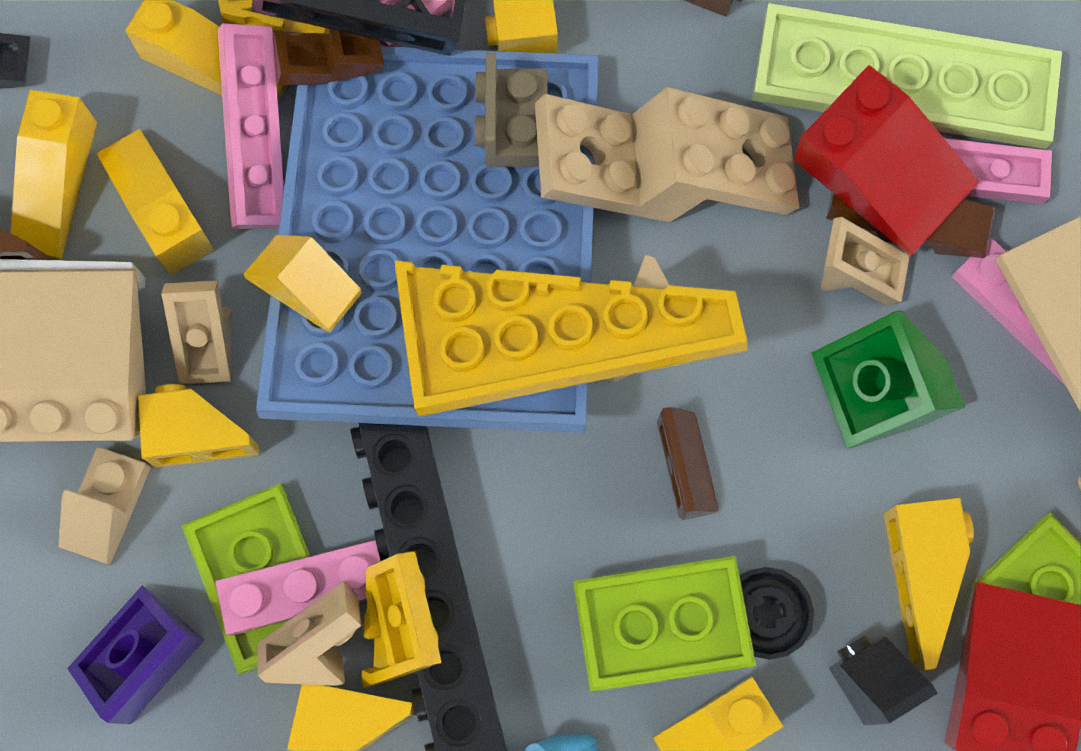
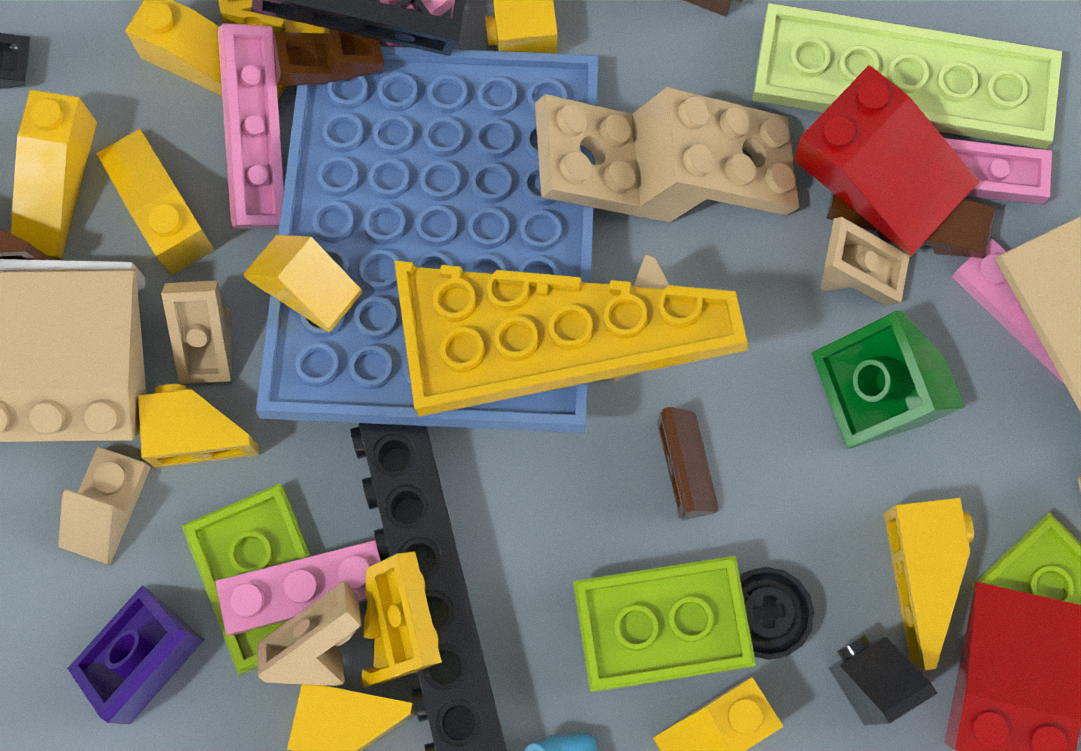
(509, 118): dark tan bracket -> none

